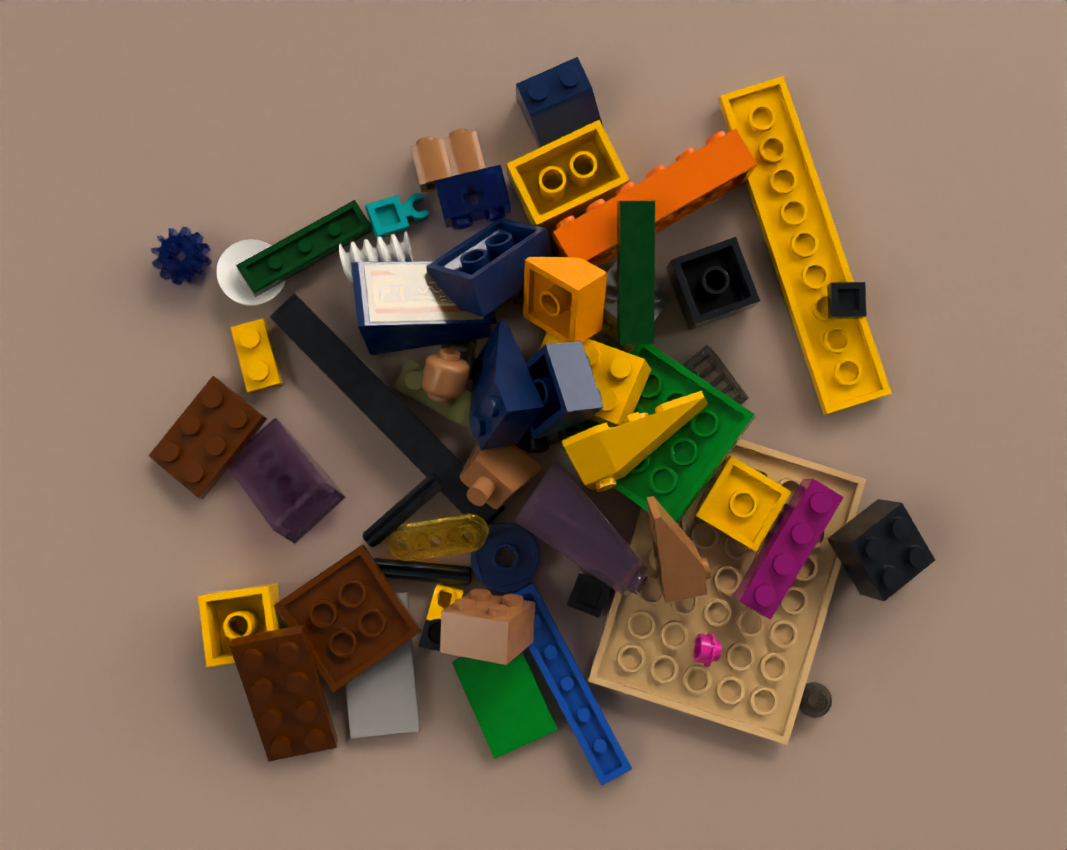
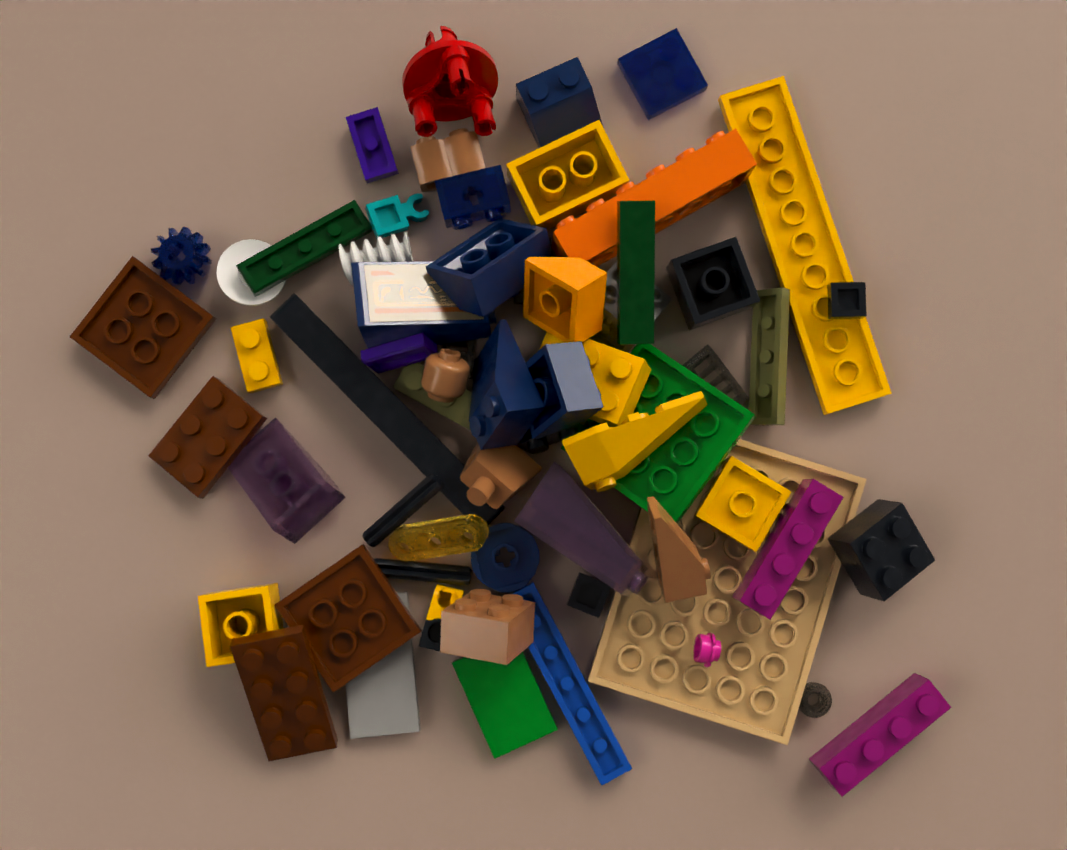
(143, 327): none -> reddish brown plate
(372, 145): none -> dark purple plate
(398, 353): none -> dark purple tile
(450, 84): none -> red piece
(662, 74): none -> clear blue plate
(769, 357): none -> olive plate
(879, 733): none -> magenta brick

